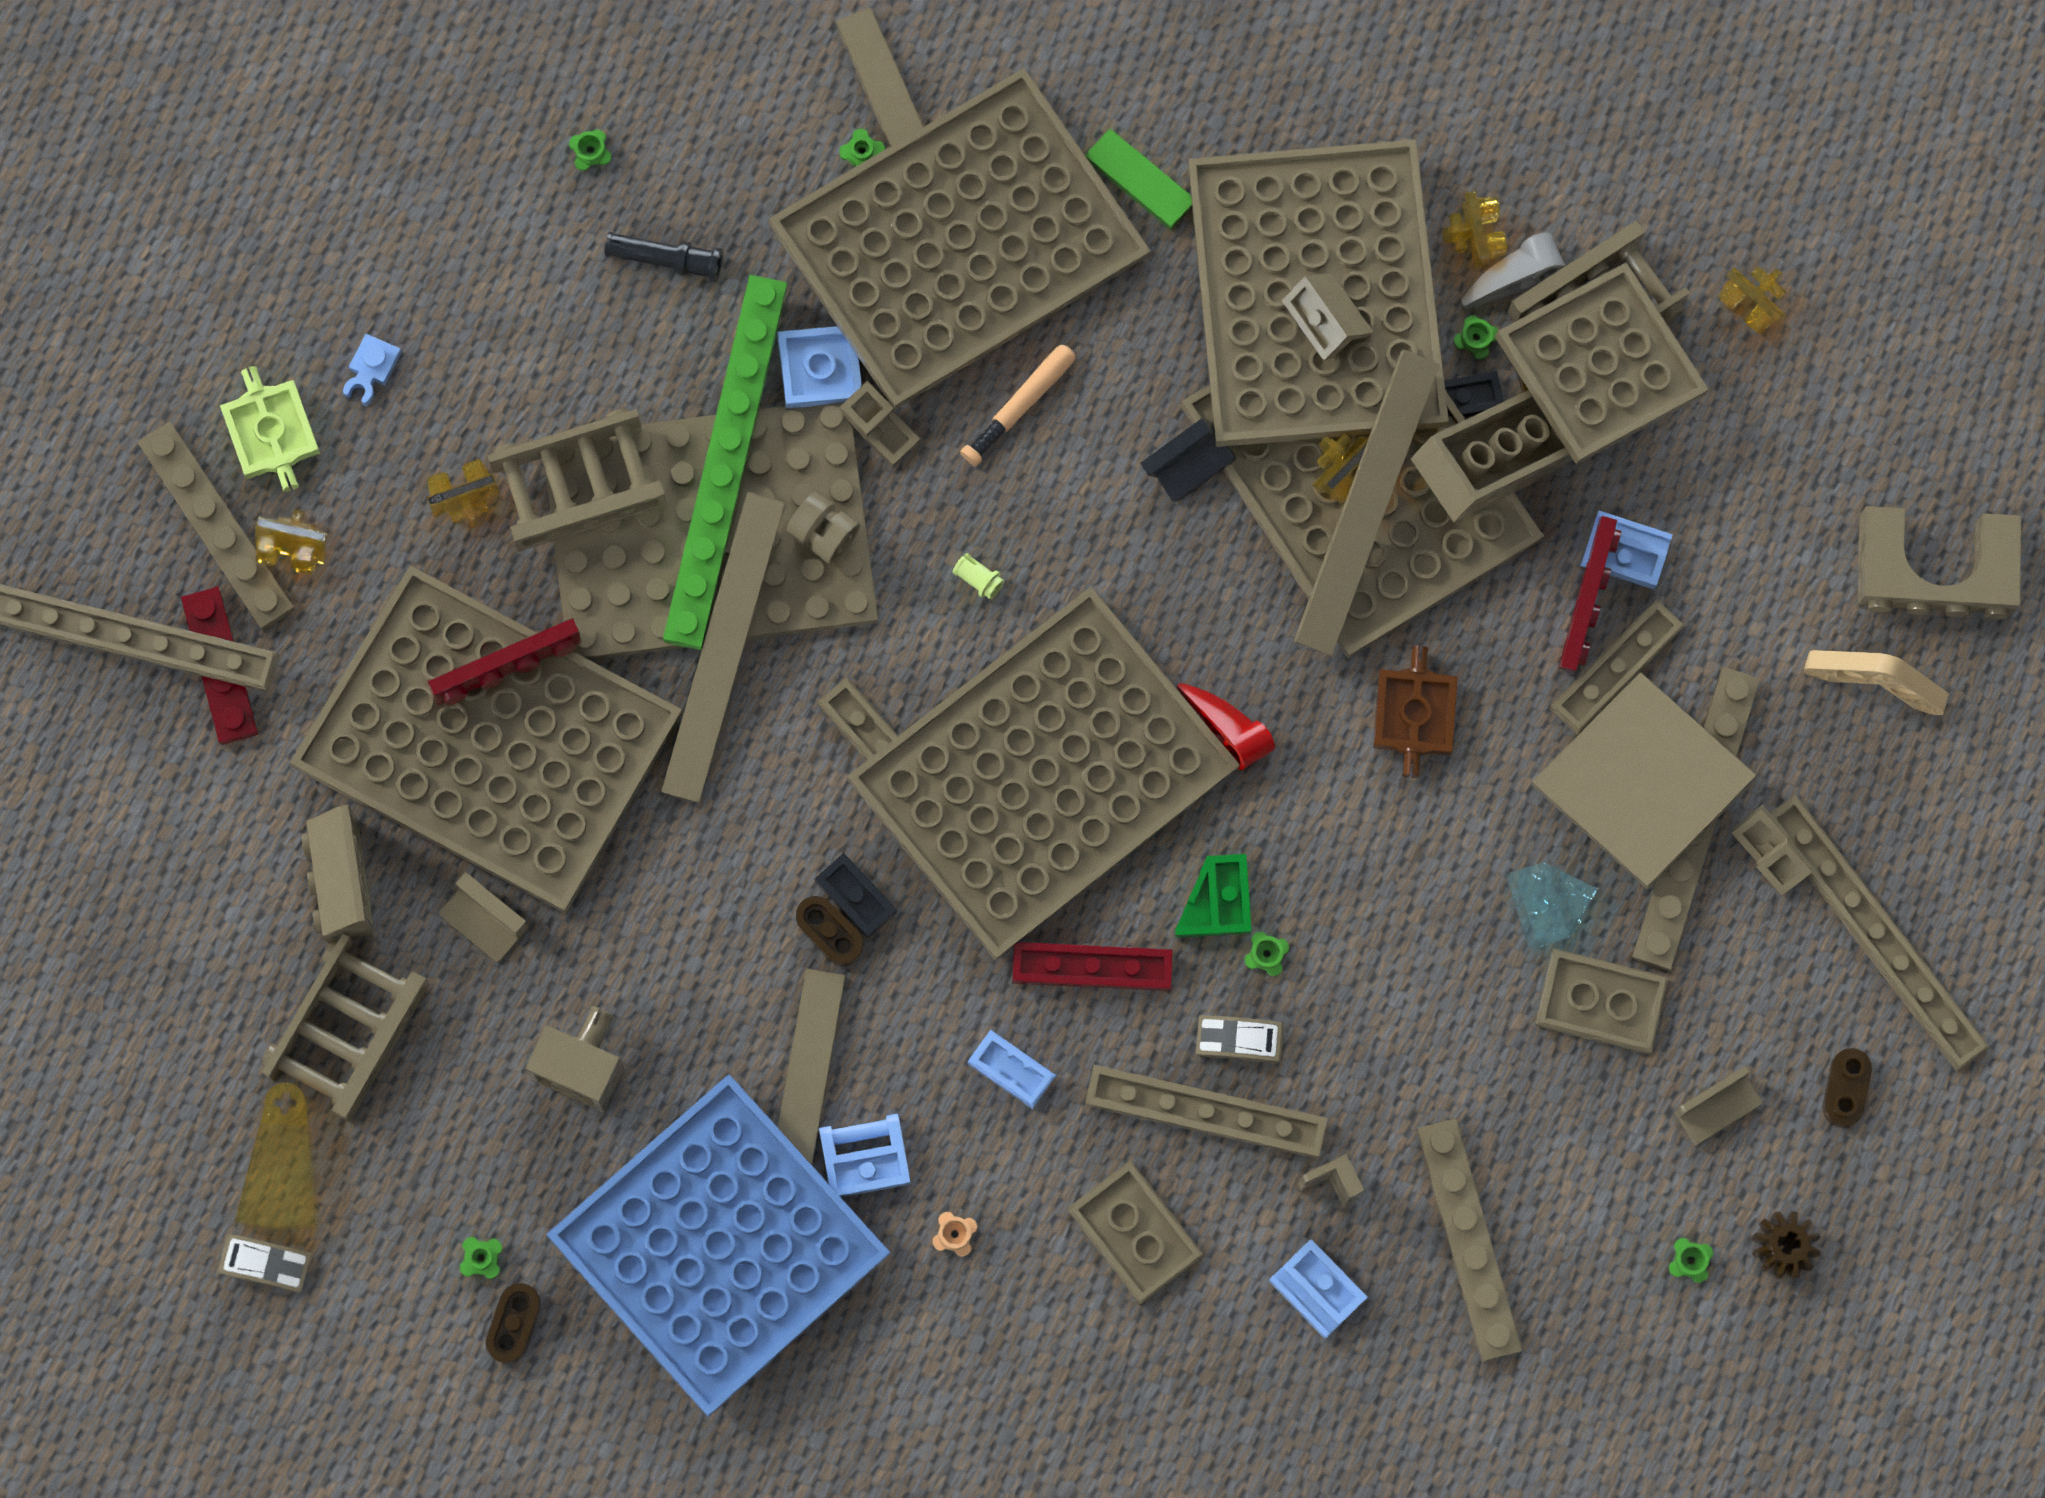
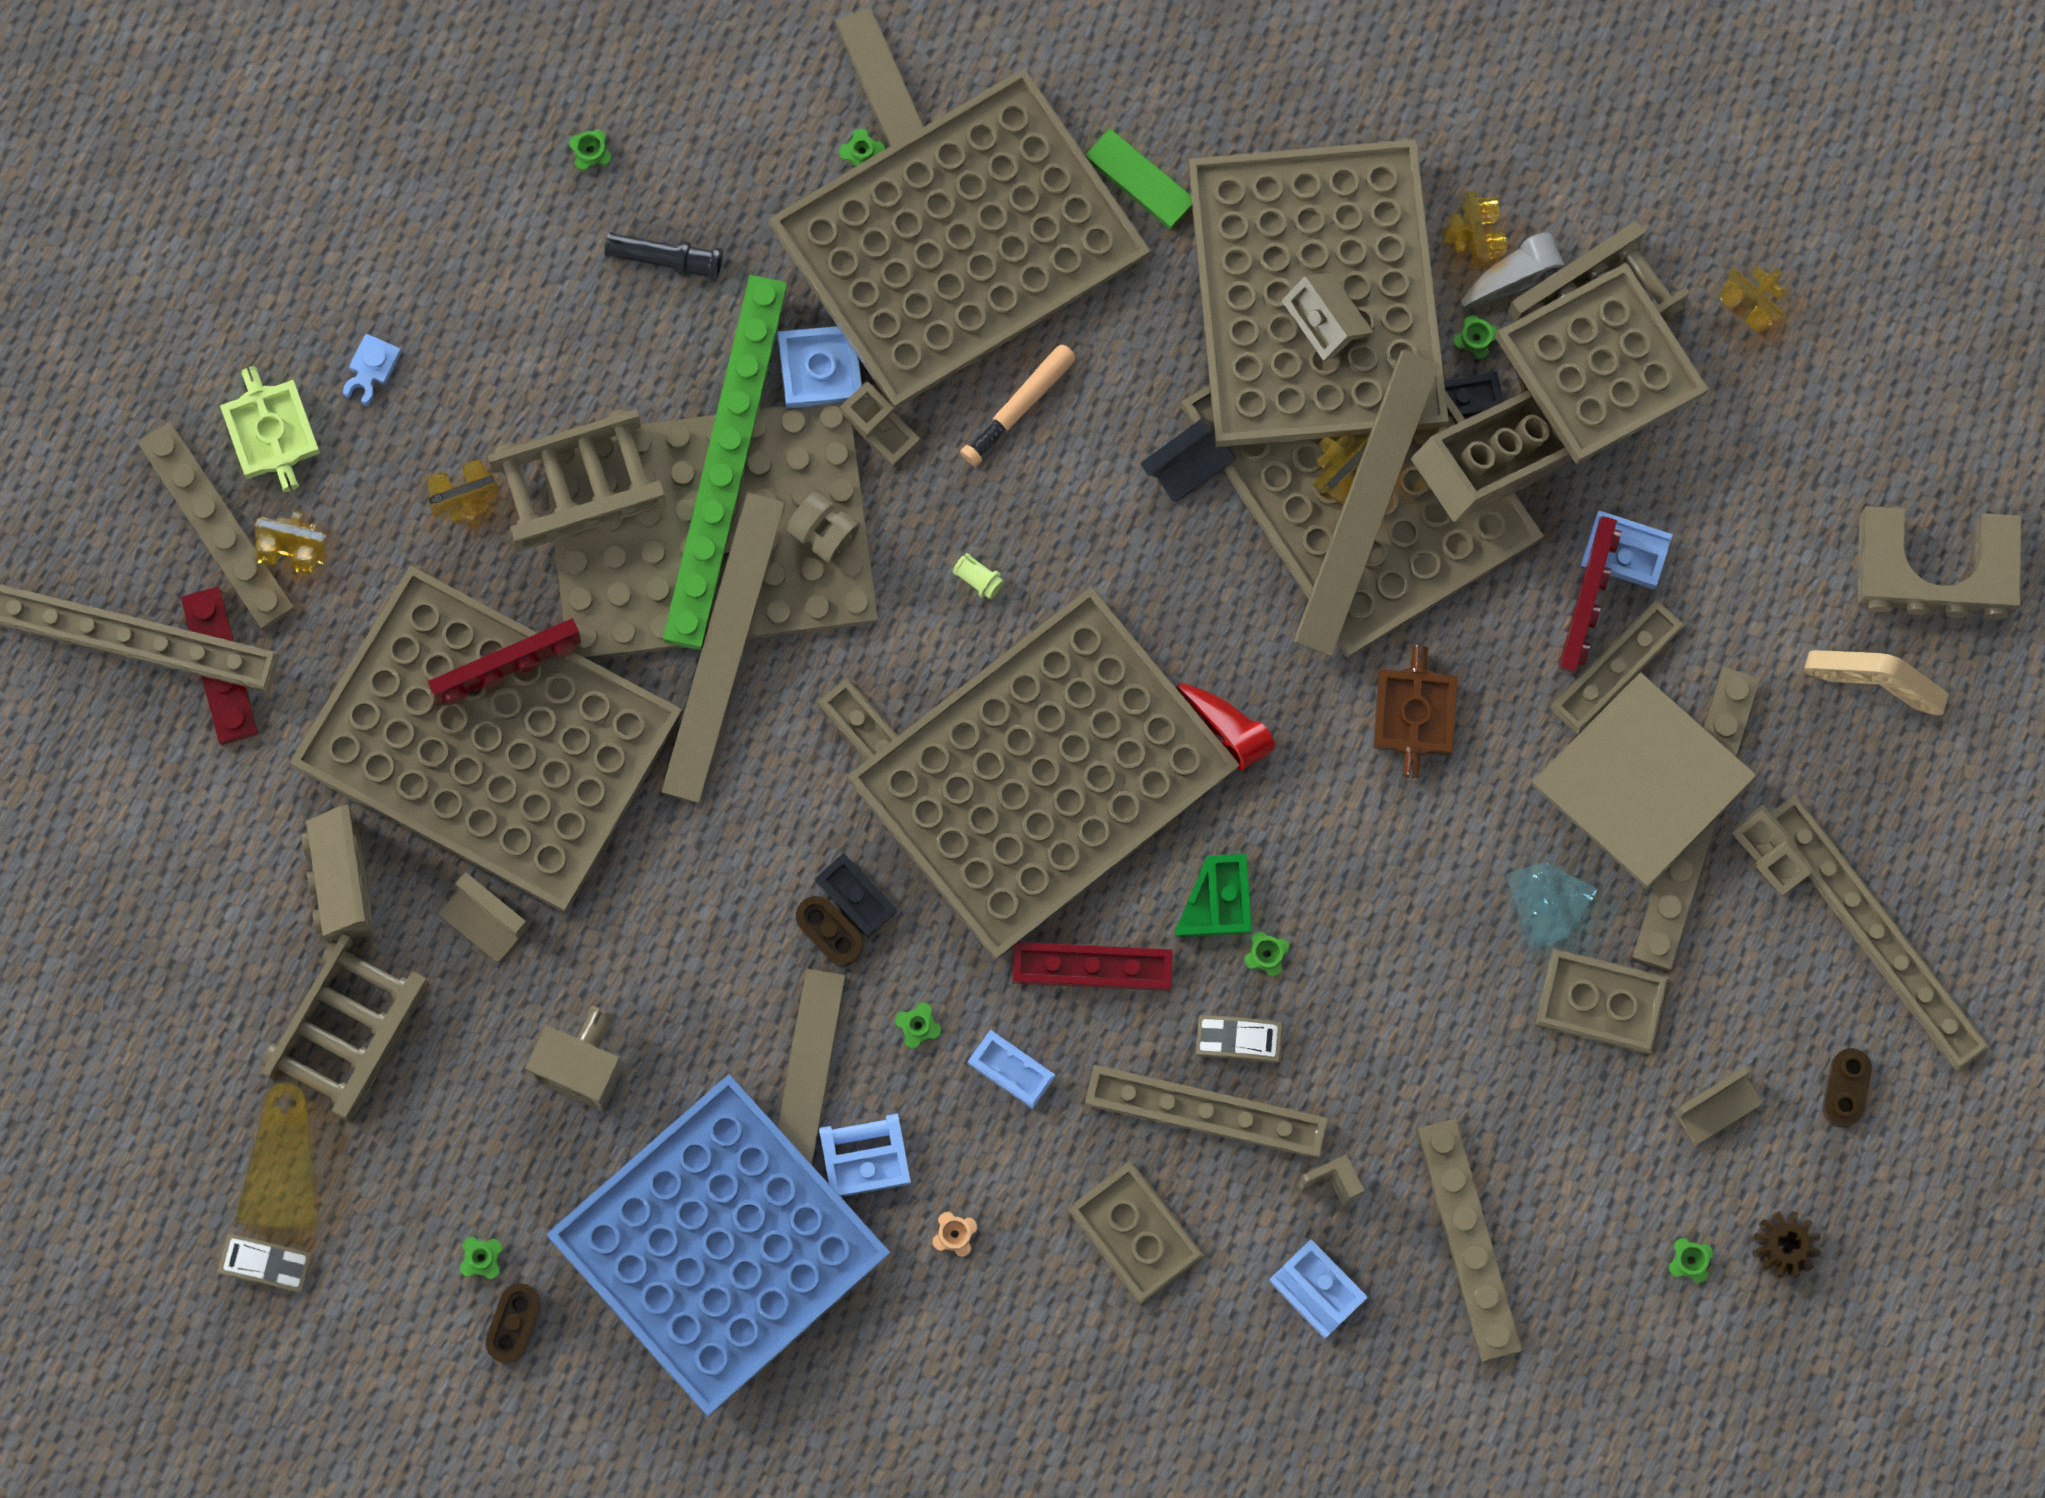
(915, 1036): none -> bright green plate

